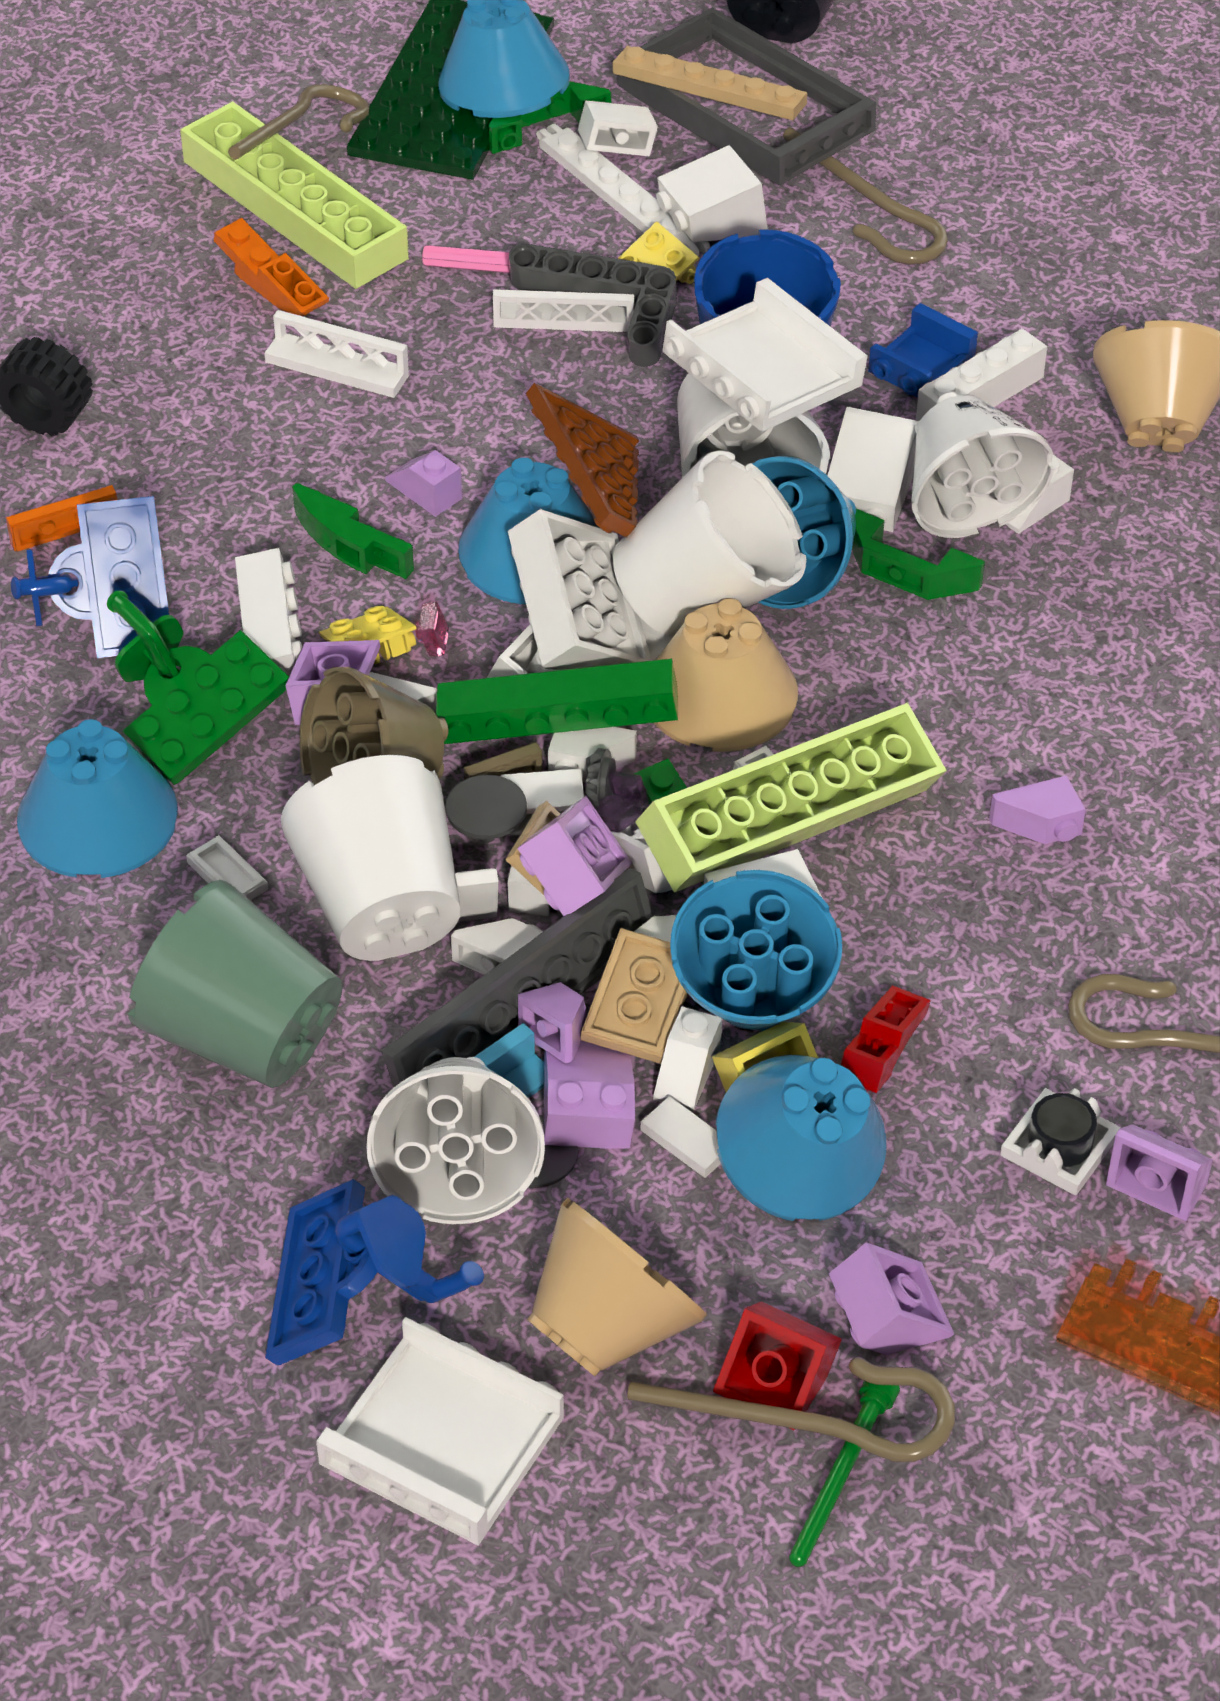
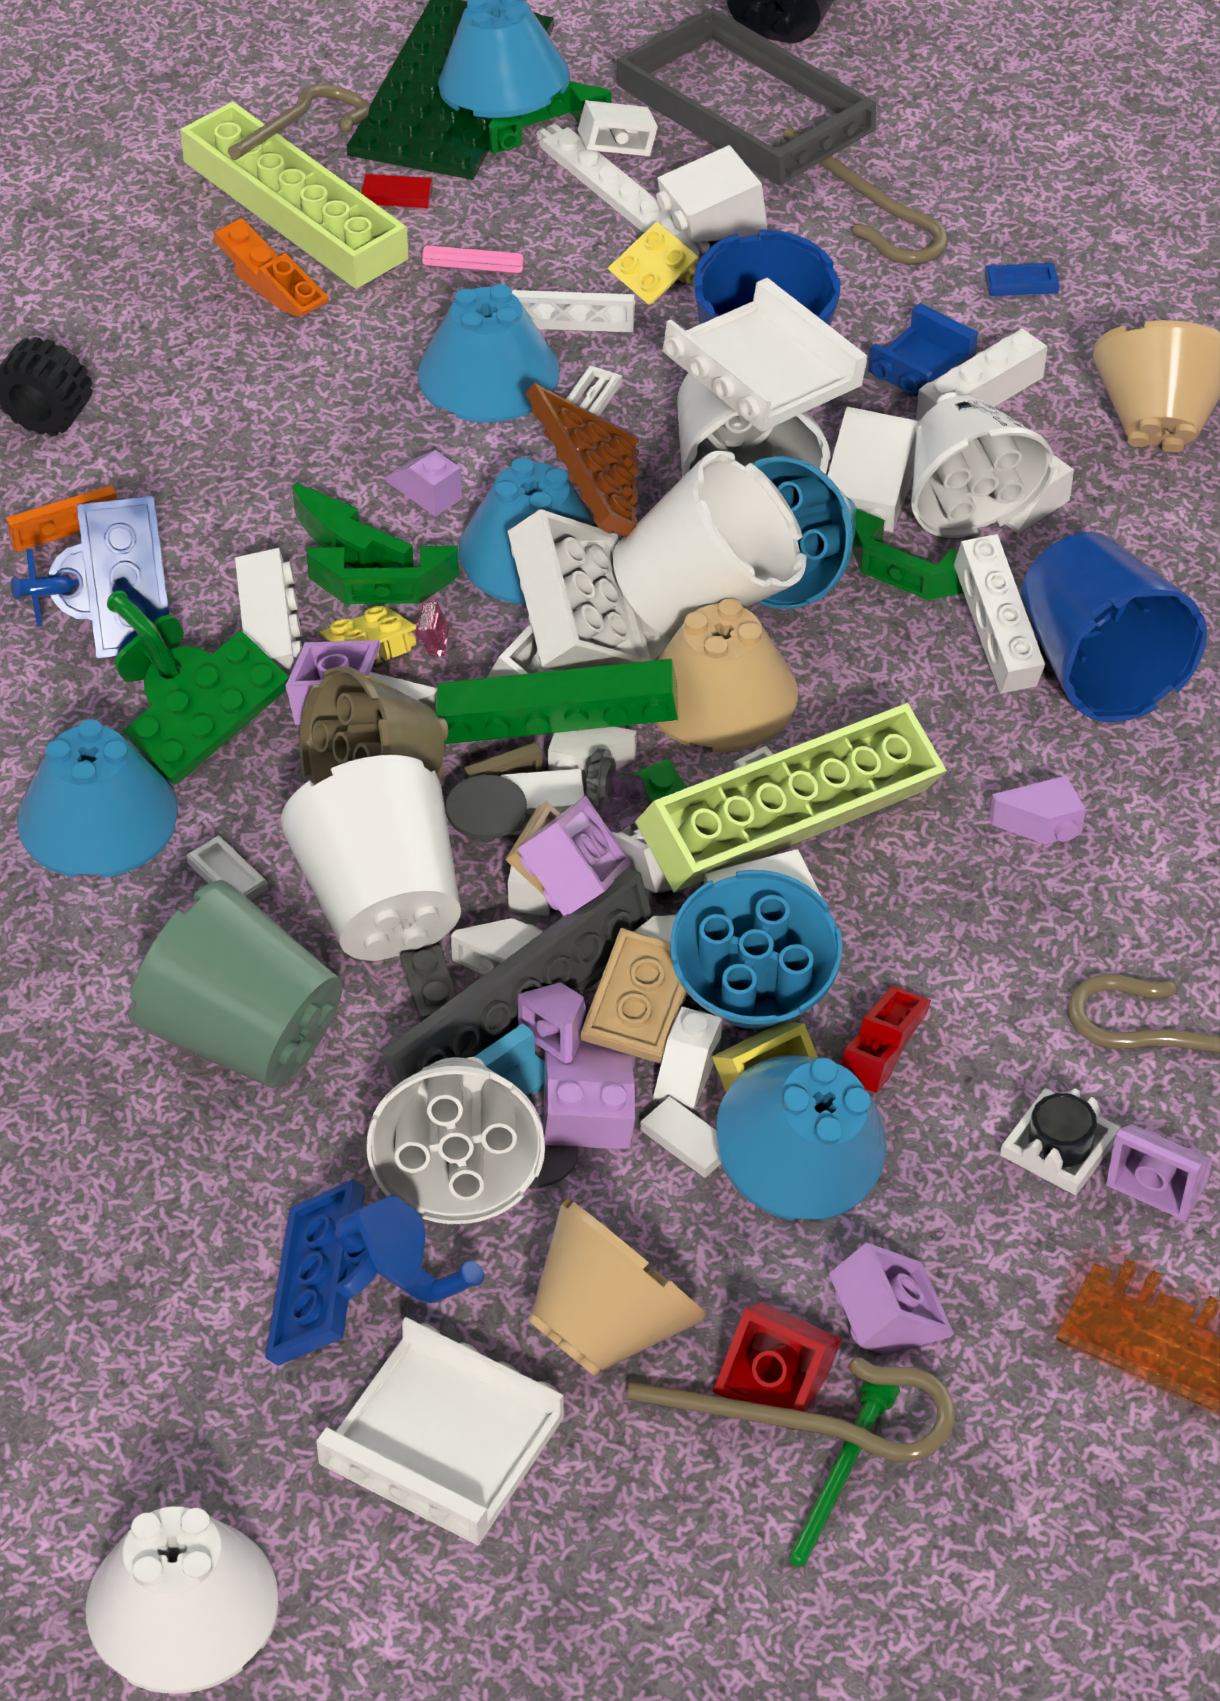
(181, 1602): none -> white cone
(338, 361): white fence -> none
(383, 585): none -> green slope
(398, 190): none -> red tile
(427, 980): none -> dark grey plate
(477, 894): white tile -> none
(486, 357): none -> dark azure cone
(570, 271): dark grey beam -> none
(605, 396): none -> white tile
(710, 82): tan plate -> none
(999, 614): none -> white brick
(1022, 279): none -> blue tile
(1111, 627): none -> blue cone

